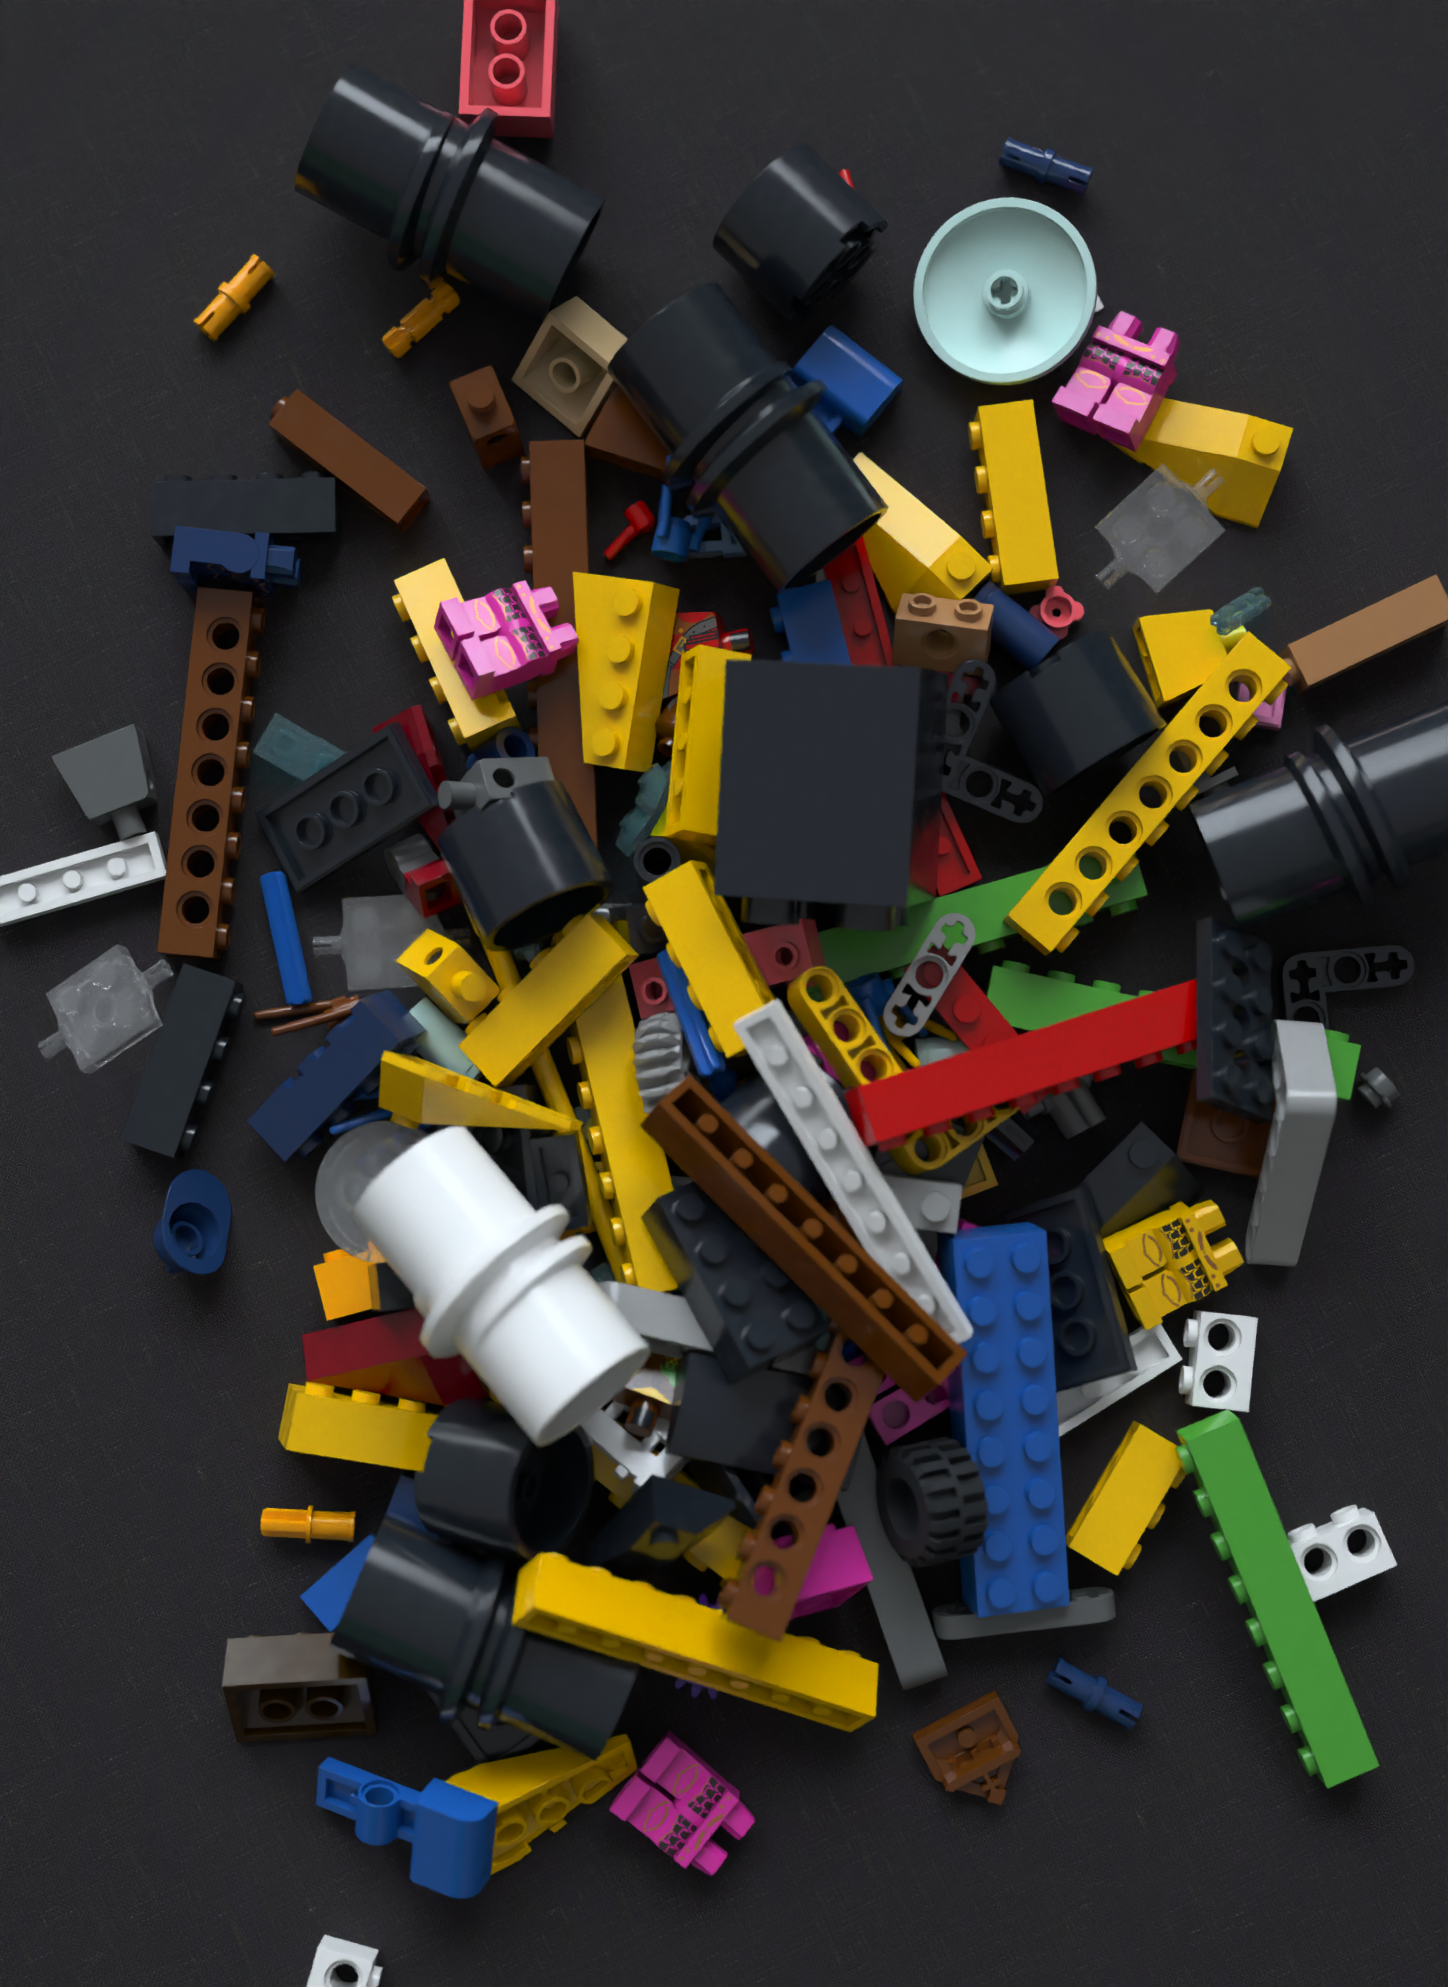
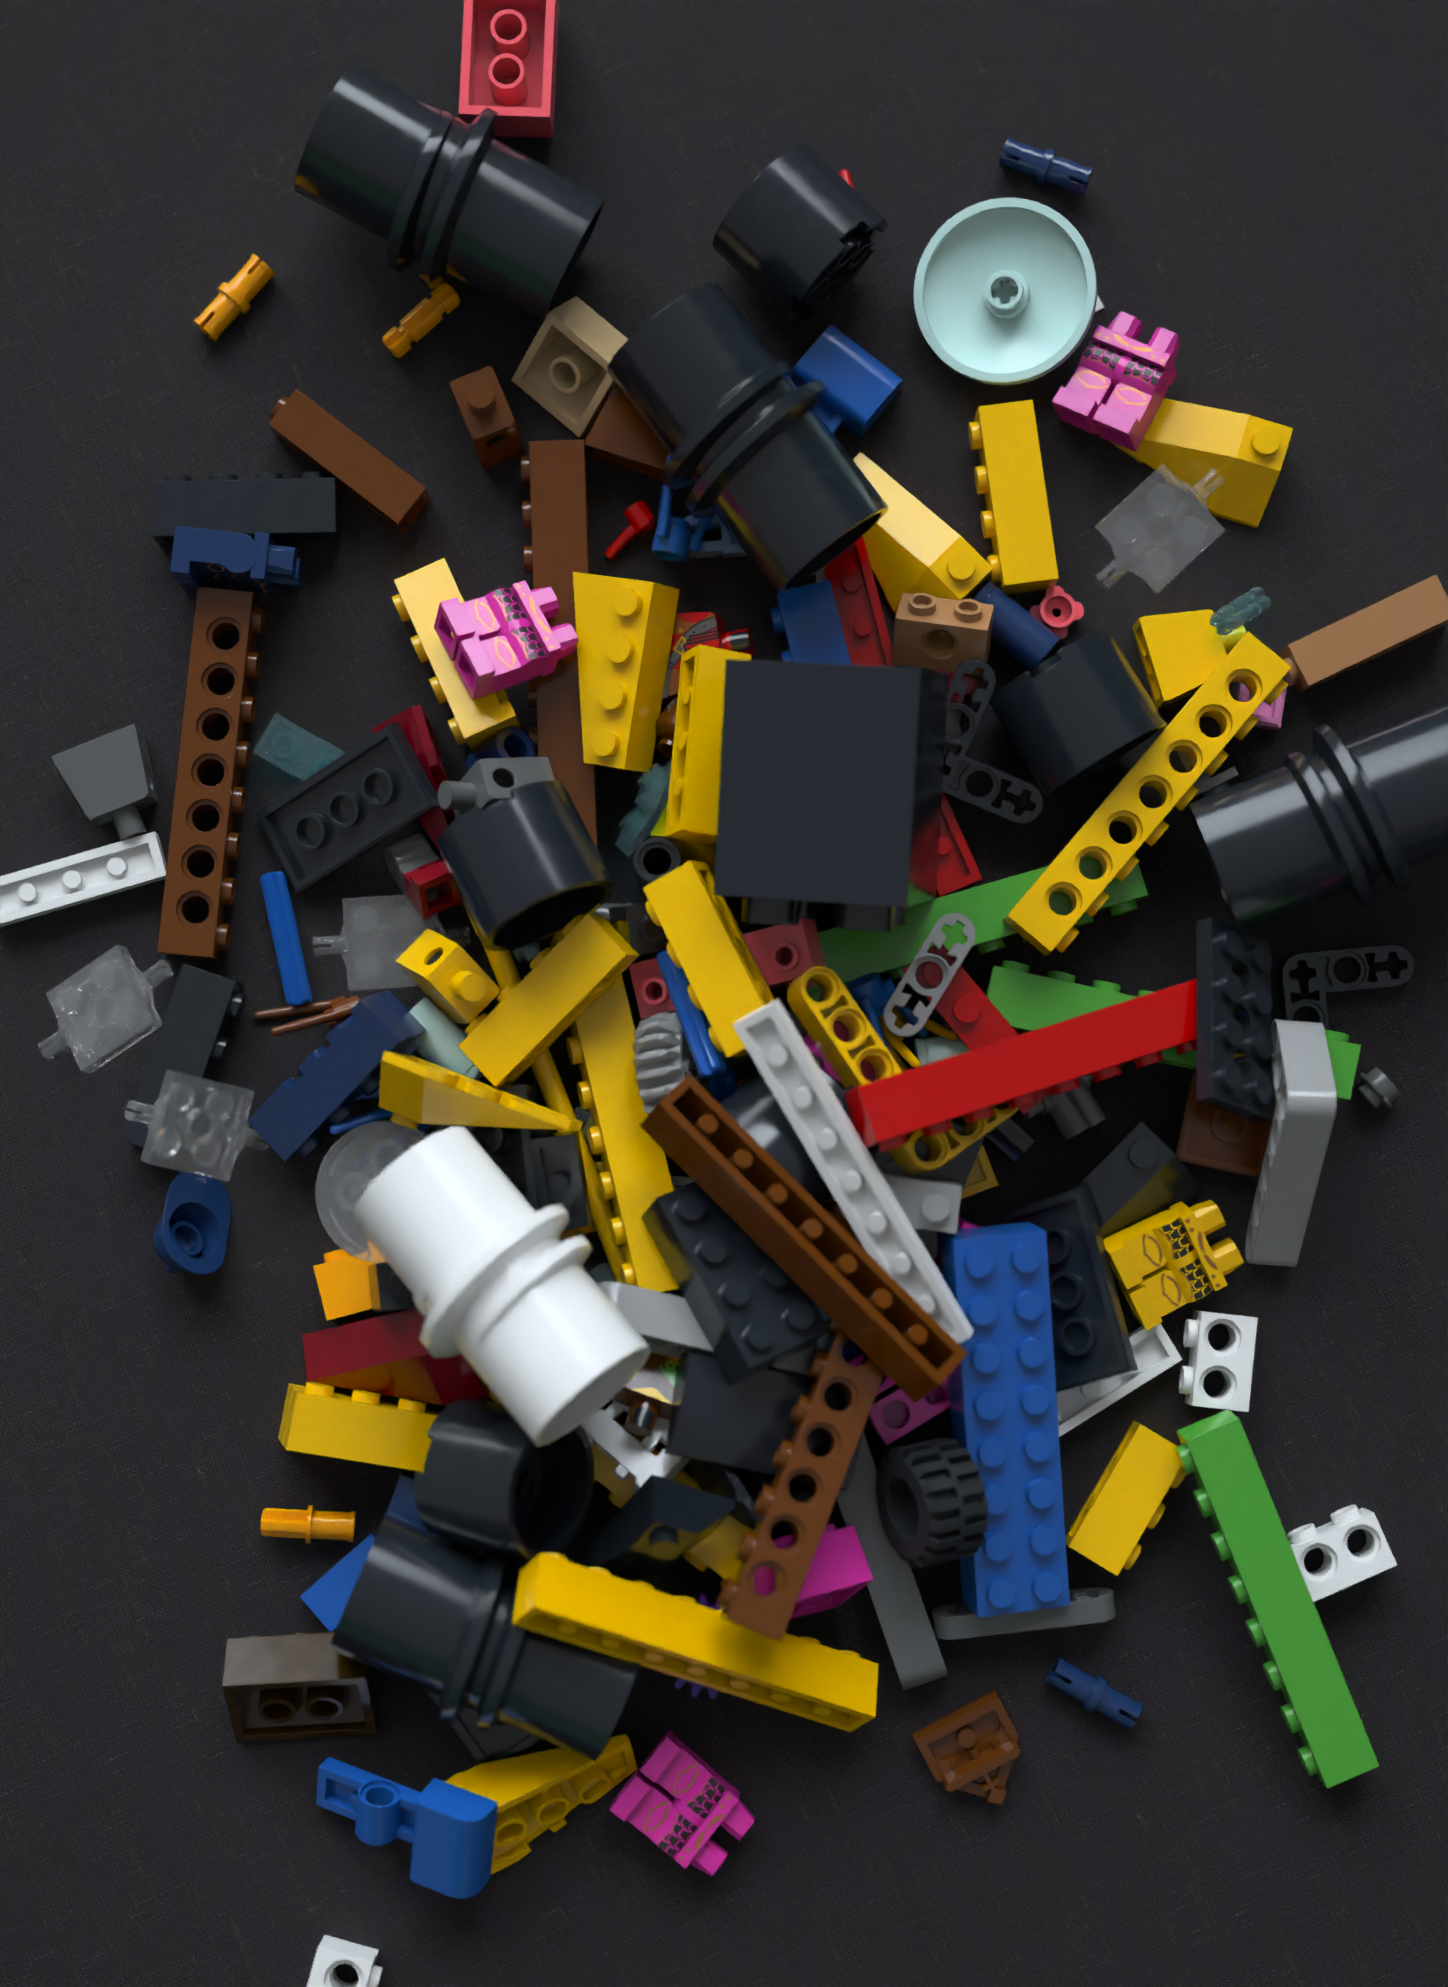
(197, 1125): none -> clear plate

